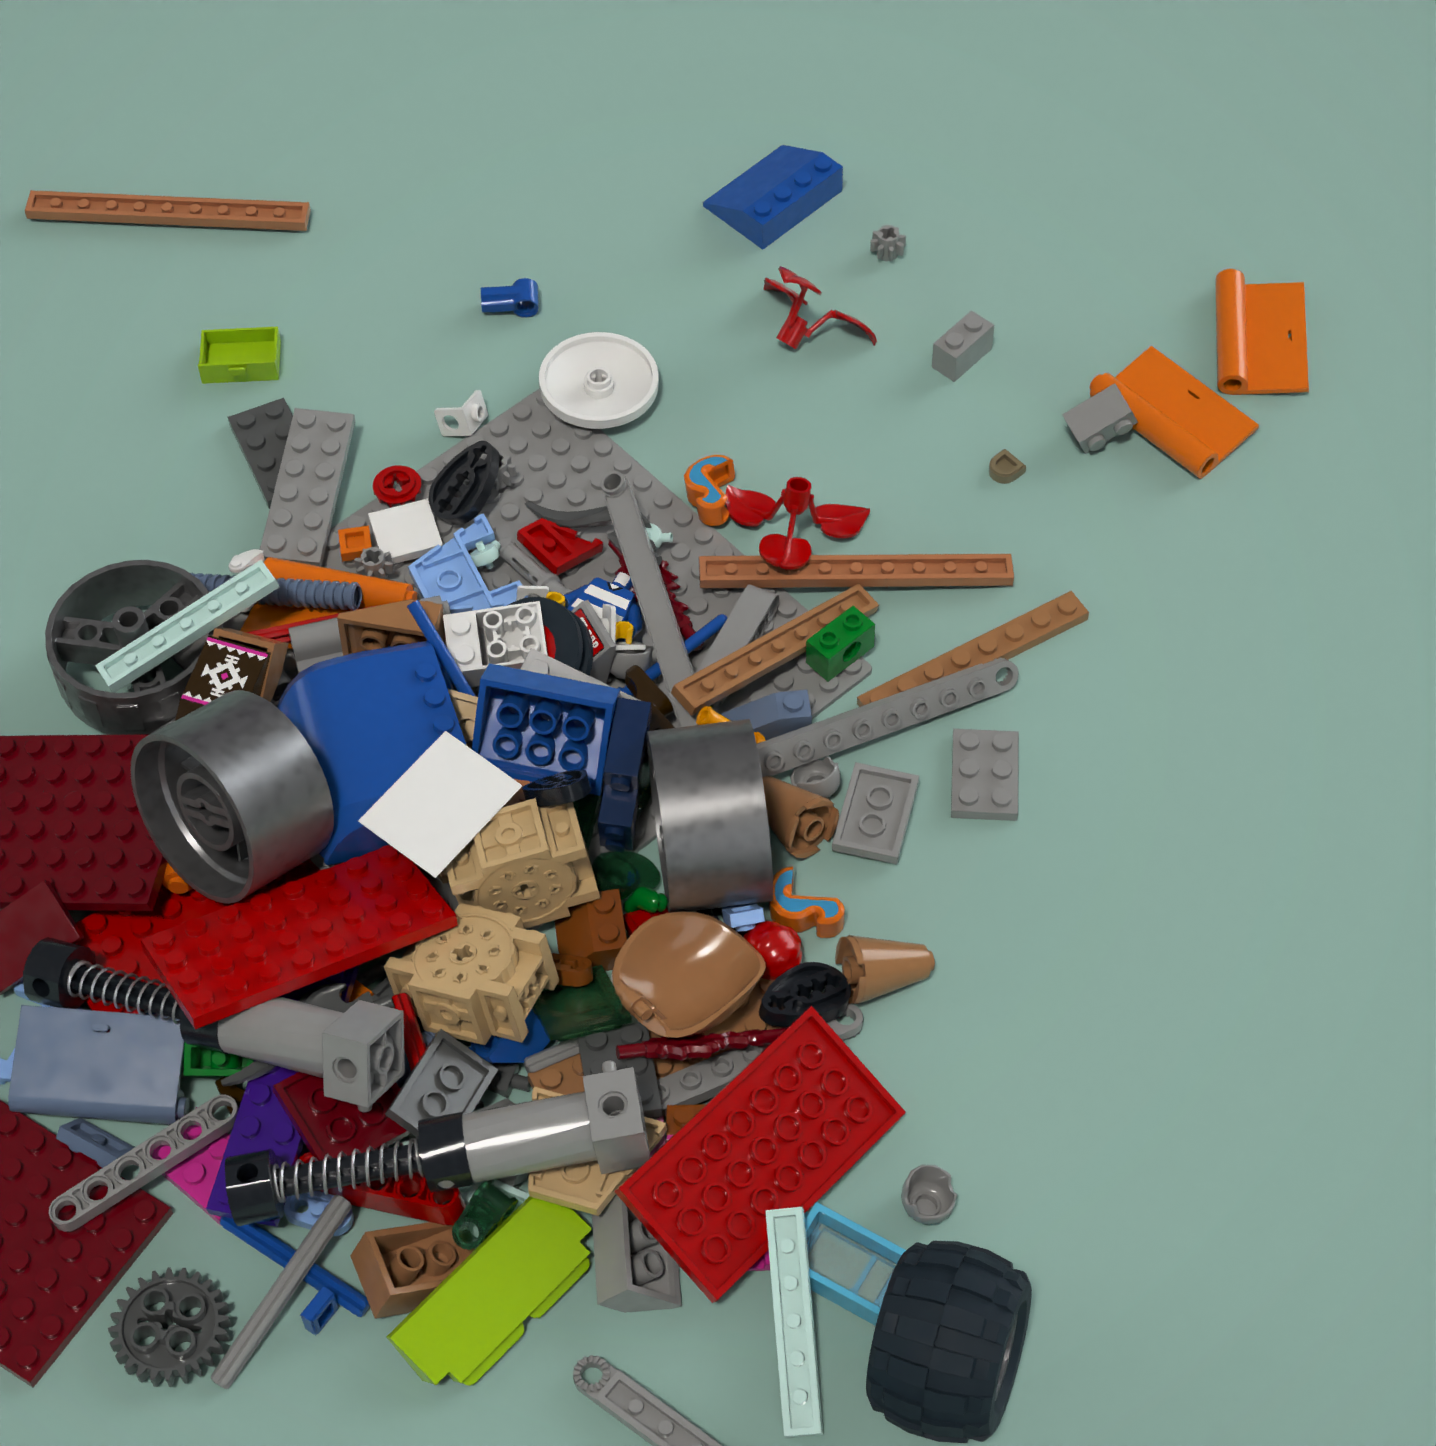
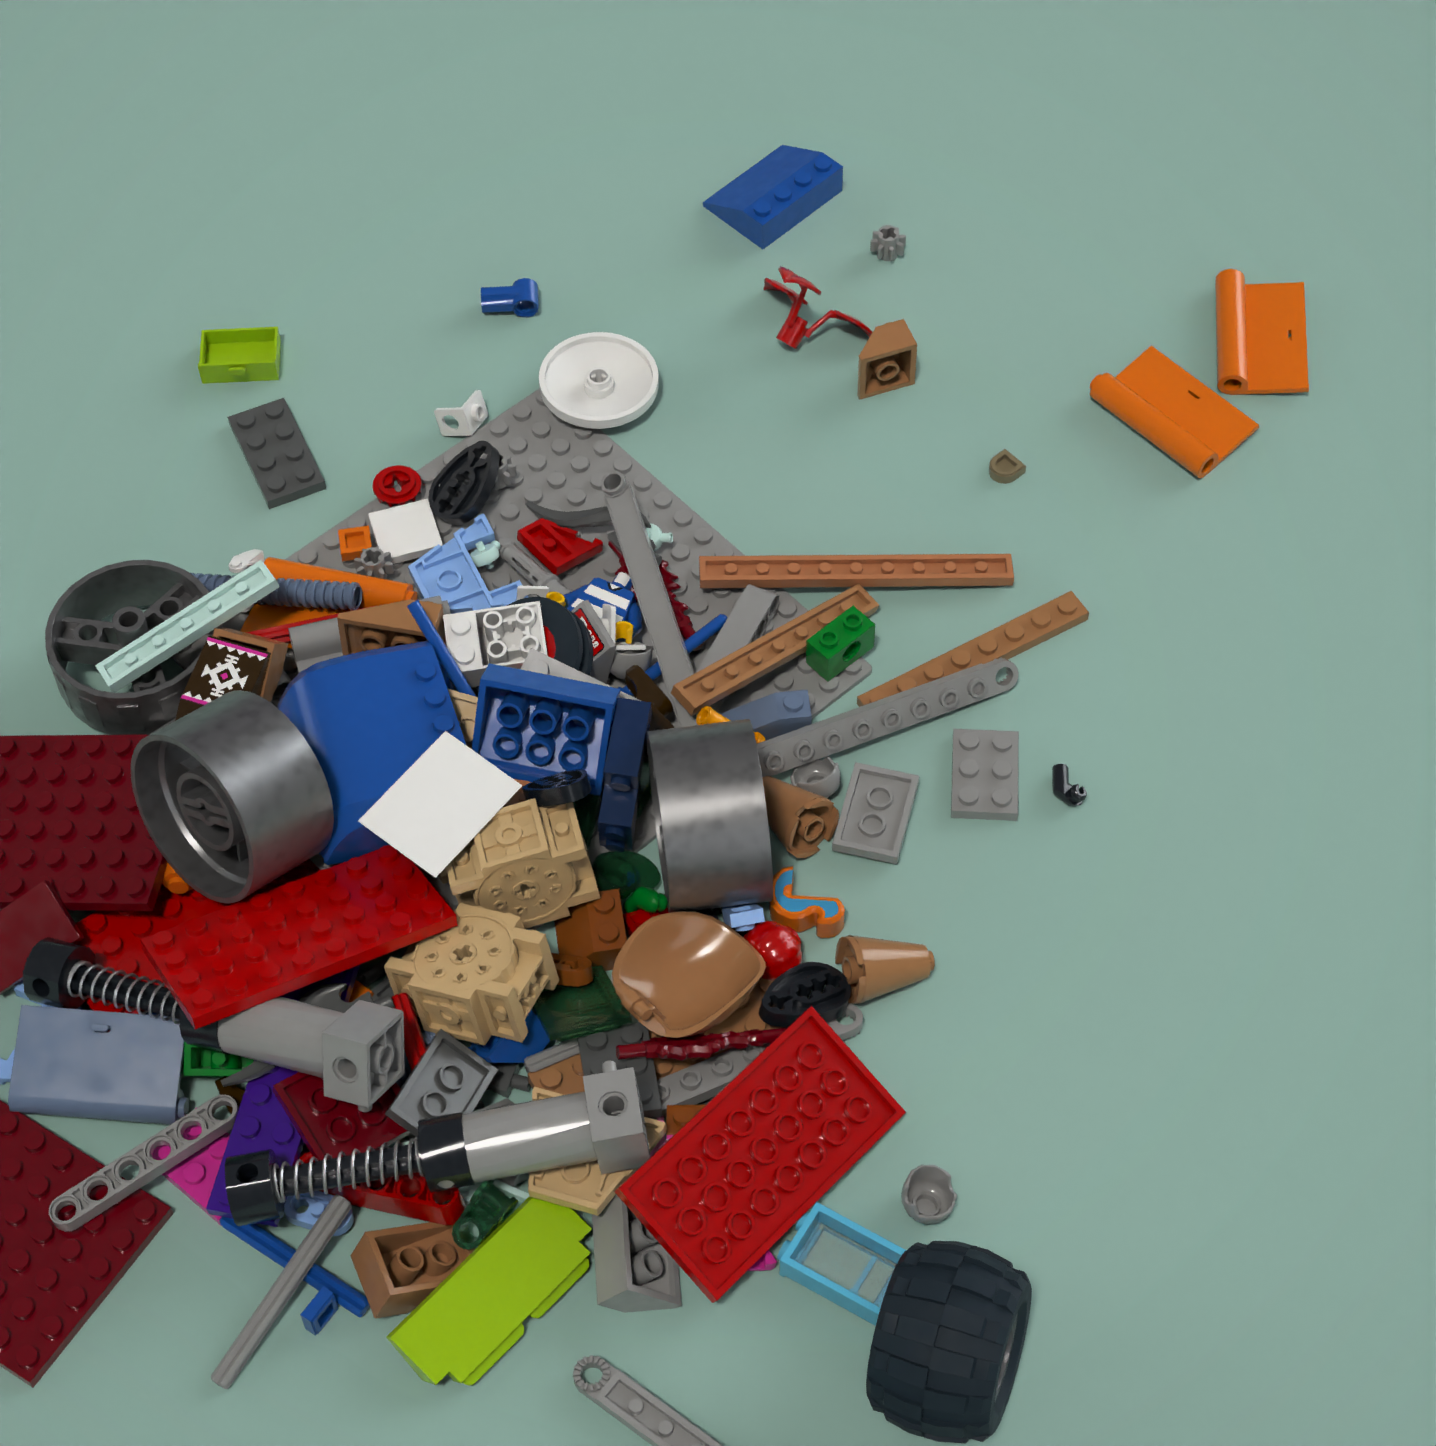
(92, 1141): sand blue plate -> none
(160, 1357): dark grey gear -> none
(168, 210): nougat plate -> none
(308, 486): light grey plate -> none
(703, 490): orange animal -> none
(791, 553): red plant -> none
(794, 1323): light aqua plate -> none
(887, 360): none -> medium nougat slope
(962, 346): light grey brick -> none
(1068, 793): none -> black arm
(1100, 419): light grey brick -> none

